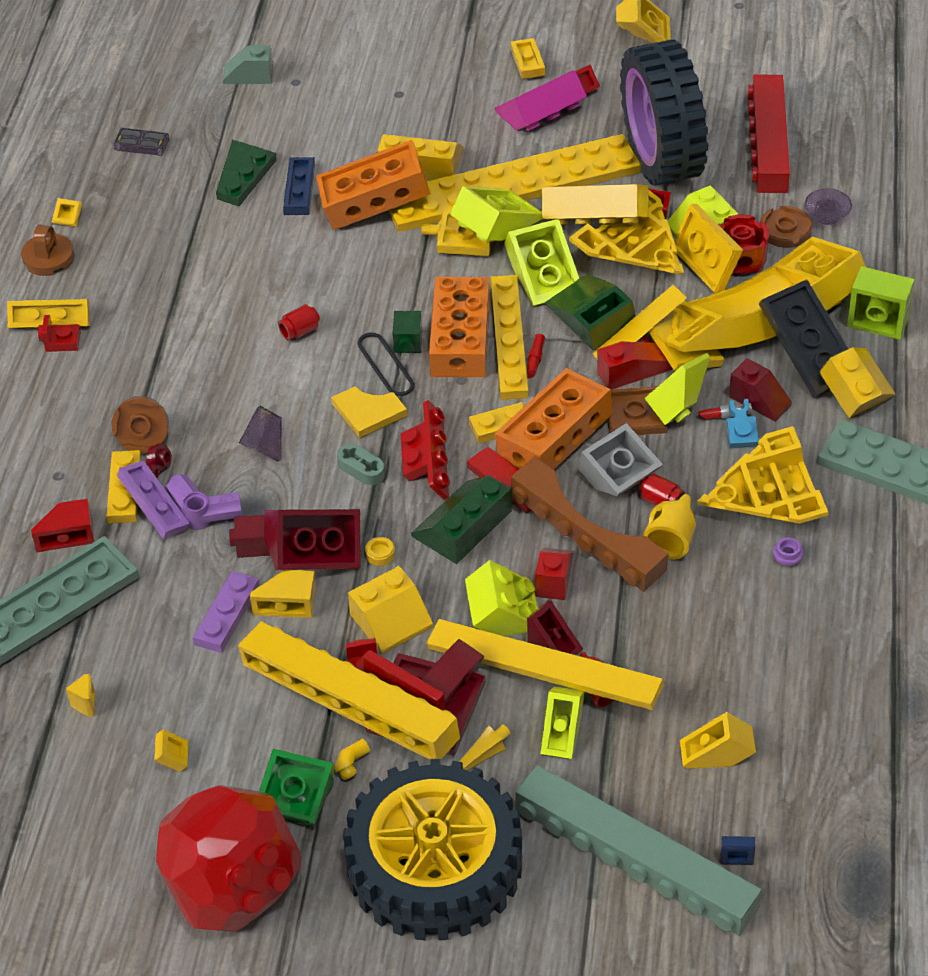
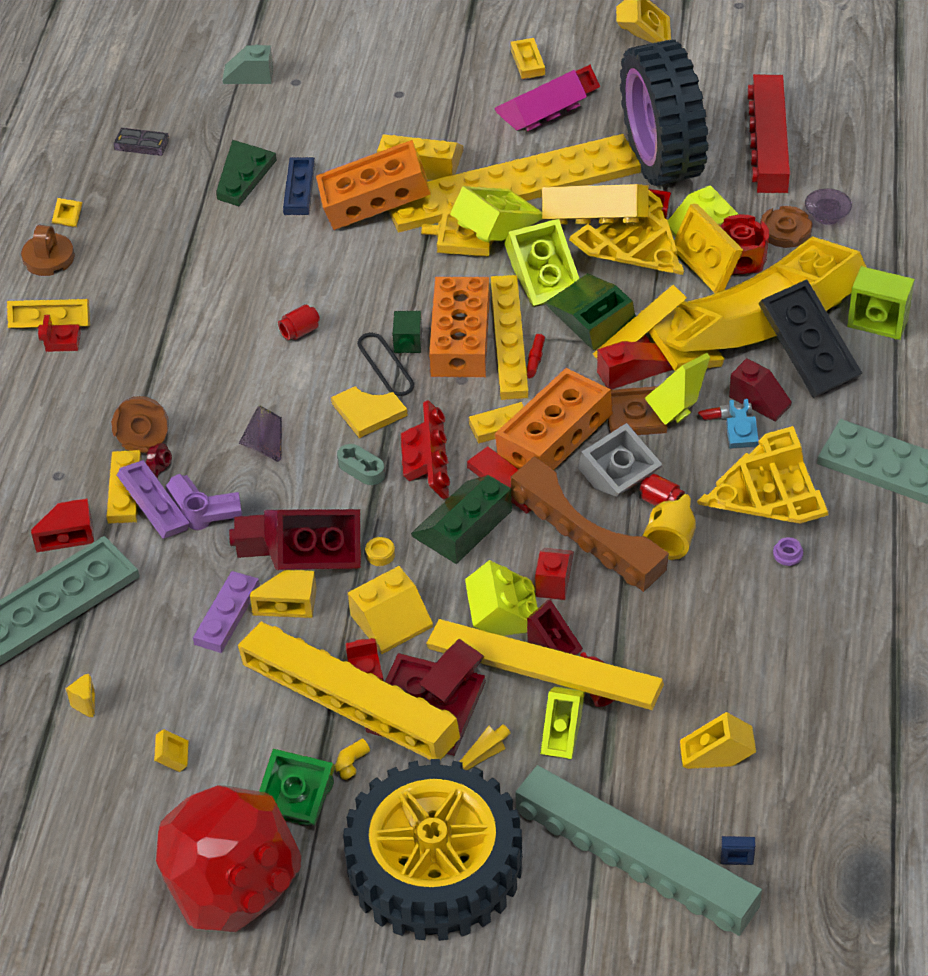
(409, 683): red tile -> none
(856, 381): yellow slope -> none

